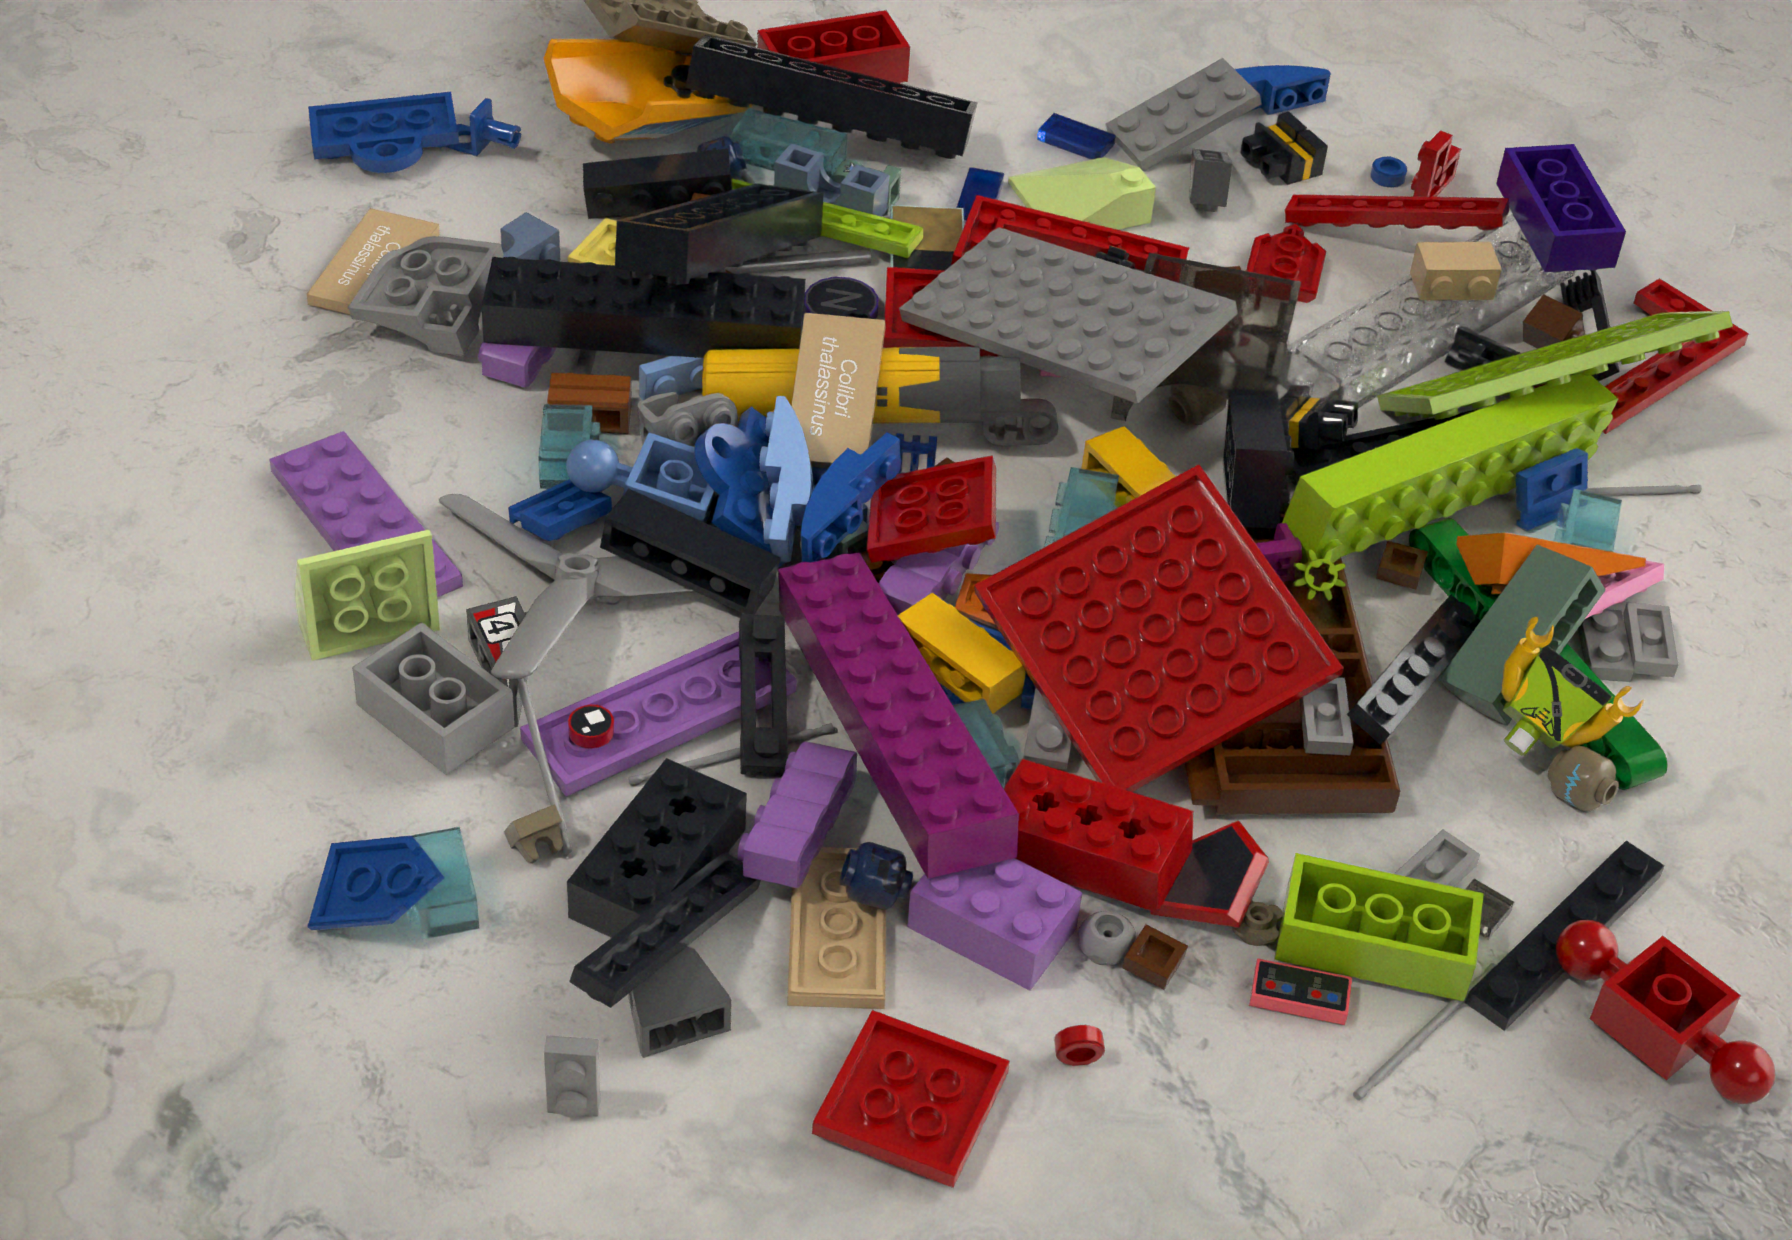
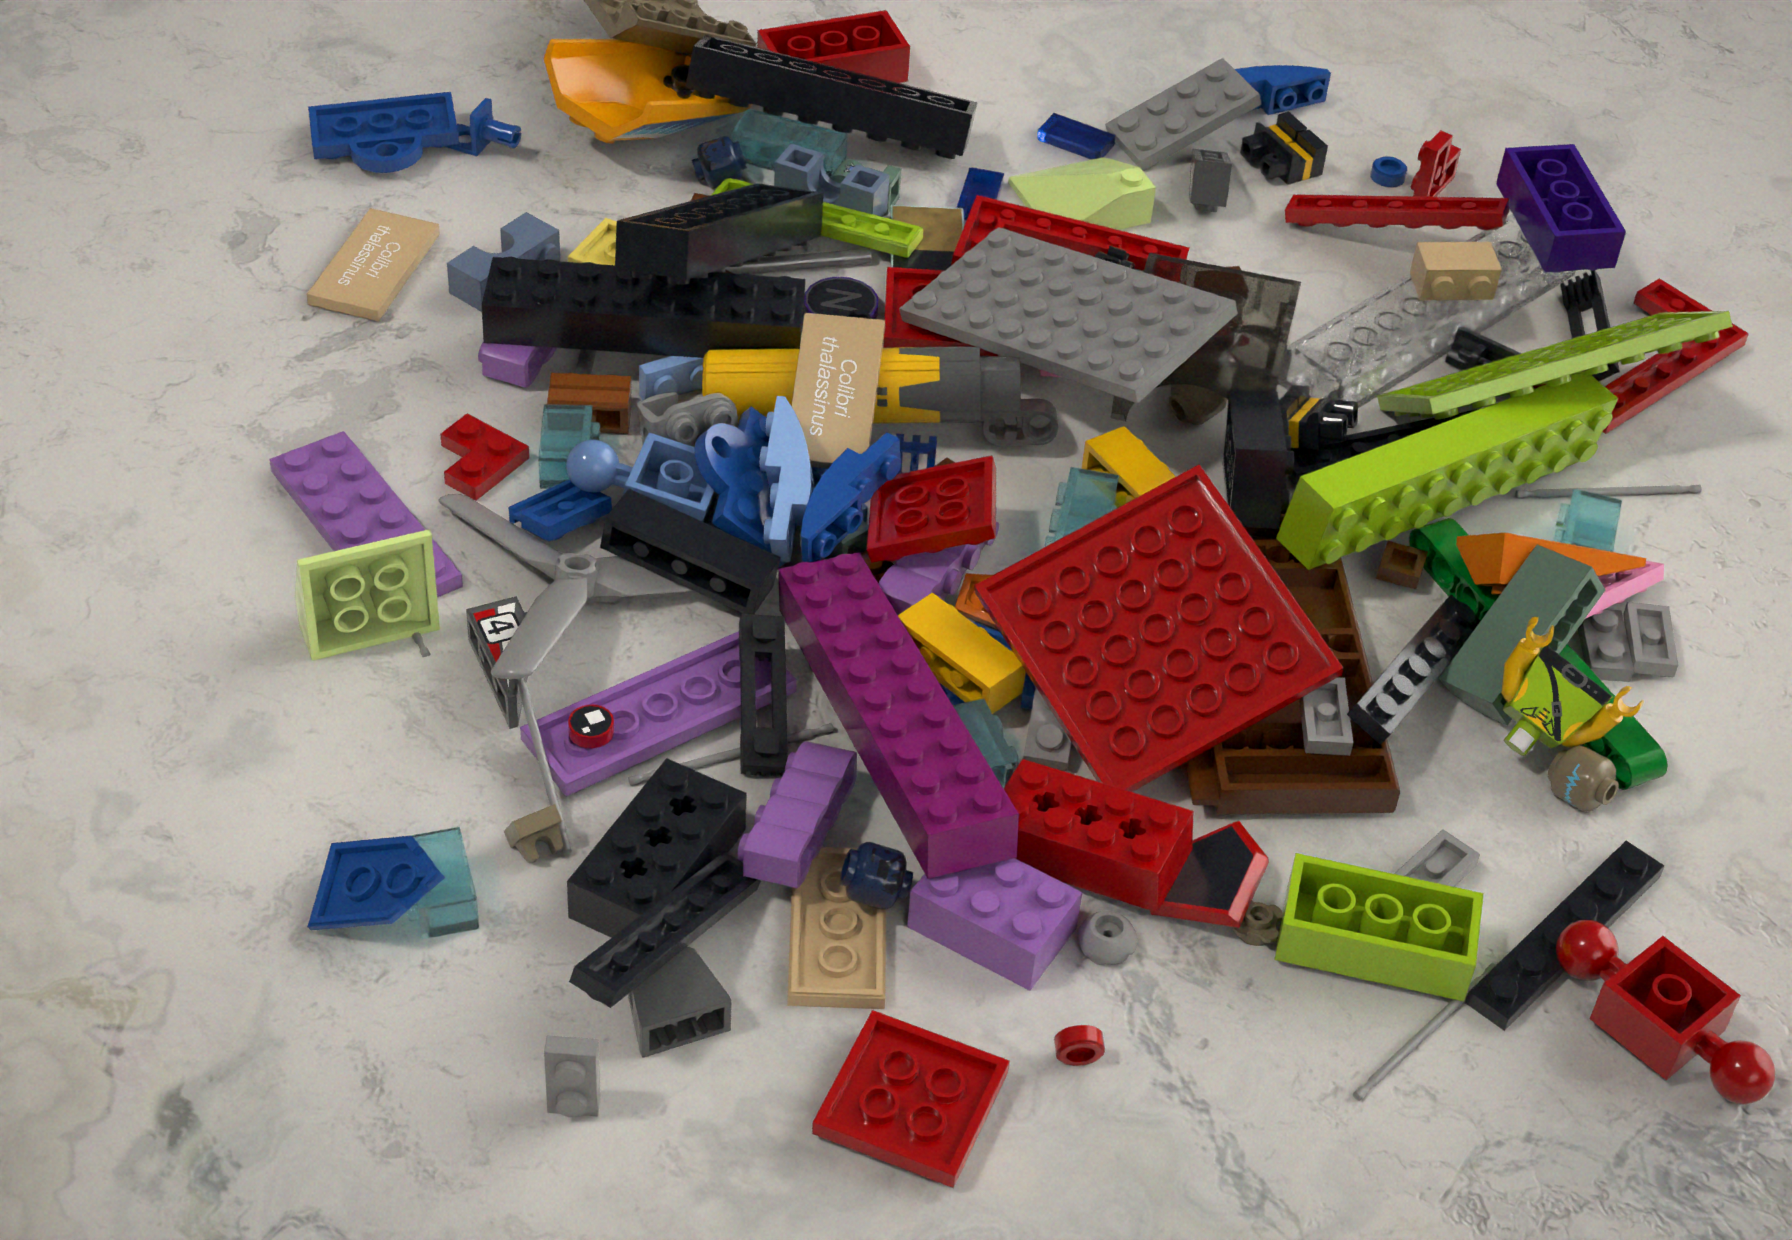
(429, 291): light grey slope -> none
(434, 697): light grey brick -> none
(485, 453): none -> red plate
(653, 182): black brick -> none
(1154, 956): reddish brown plate -> none
(1282, 552): magenta bracket -> none
(1289, 257): red tile -> none
(1301, 991): tile -> none
(1330, 569): lime gear -> none
(1494, 908): clear smoke tile -> none
(1547, 485): blue plate -> none
(1551, 323): reddish brown brick -> none

